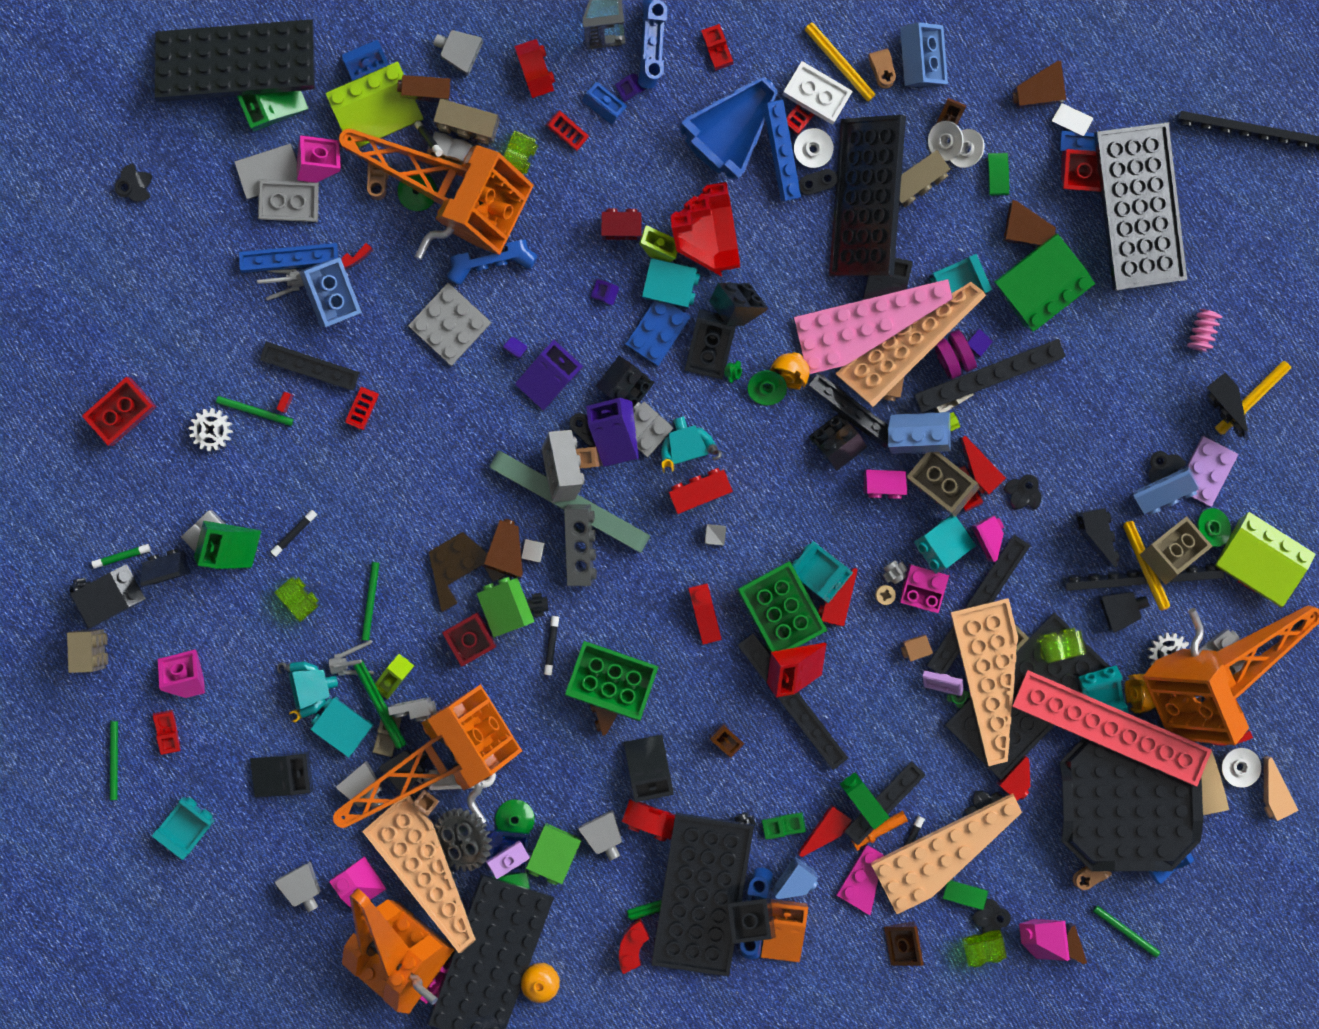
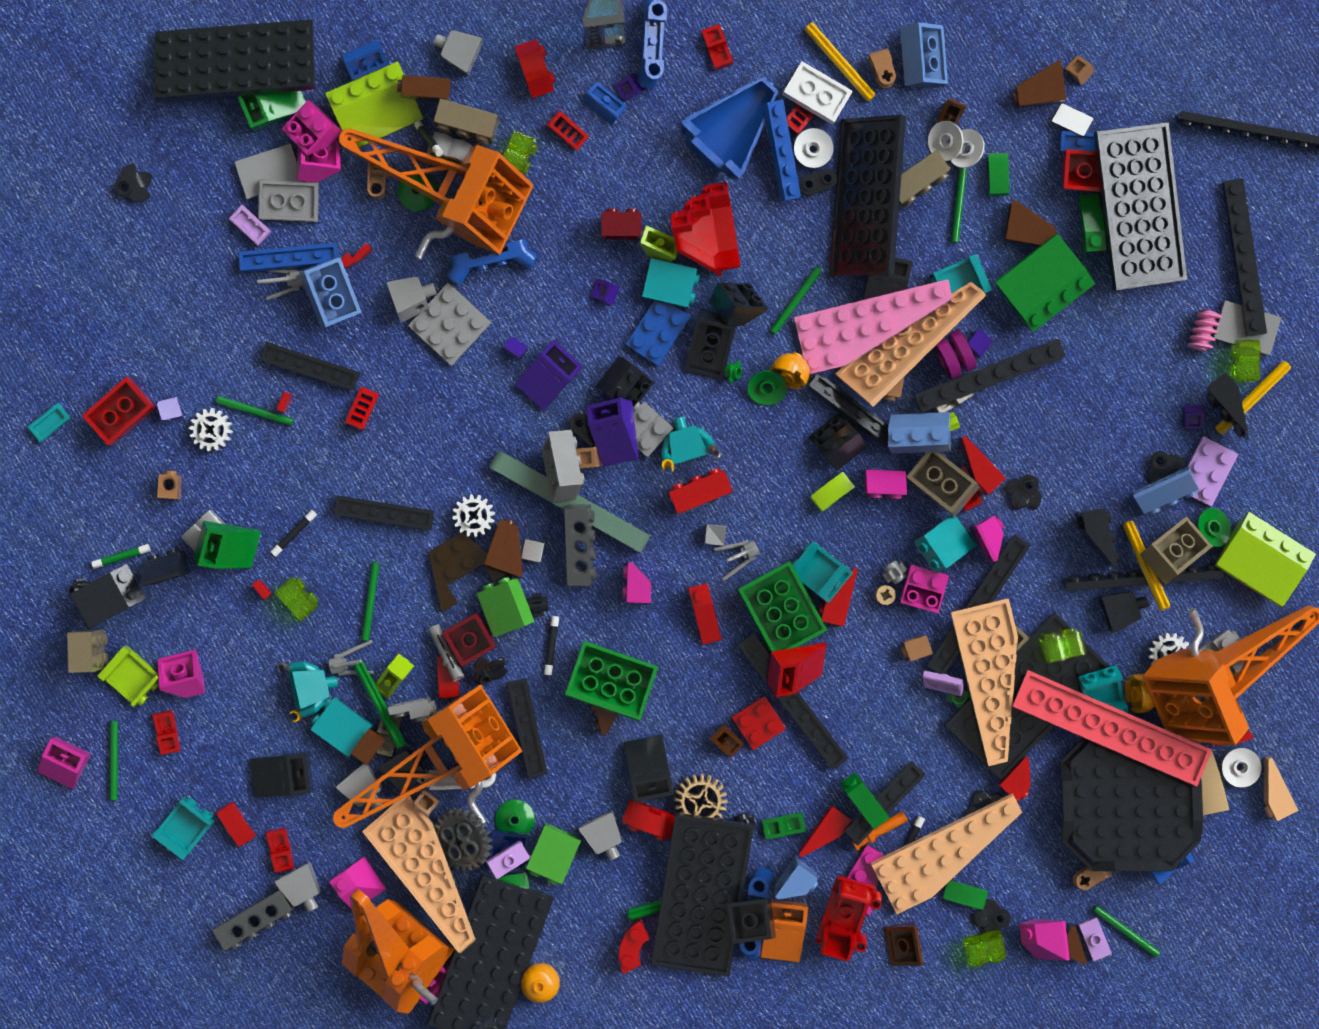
(49, 422): none -> teal tile
(63, 762): none -> dark pink slope
(130, 676): none -> lime panel
(163, 492): none -> medium nougat brick
(169, 409): none -> slope
(225, 932): none -> dark grey brick
(235, 824): none -> red slope
(250, 225): none -> lavender plate
(262, 589): none -> red tile
(280, 849): none -> red slope
(311, 128): none -> dark pink slope
(368, 747): none -> reddish brown slope
(384, 512): none -> black plate
(410, 296): none -> light grey torso
(447, 687): none -> red slope
(455, 672): none -> light grey pin
(480, 521): none -> white gear
(488, 671): none -> black plate
(527, 728): none -> black plate
(638, 585): none -> dark pink slope
(691, 796): none -> tan gear
(748, 551): none -> light grey plant
(758, 722): none -> red plate
(795, 301): none -> green bar
(832, 492): none -> lime slope
(844, 917): none -> red container
(958, 205): none -> green bar
(1079, 69): none -> medium nougat slope
(1091, 224): none -> green slope
(1094, 939): none -> lavender plate
(1193, 417): none -> dark purple slope
(1233, 329): none -> light grey tile
(1244, 257): none -> black plate
(1246, 360): none -> clear neon green brick

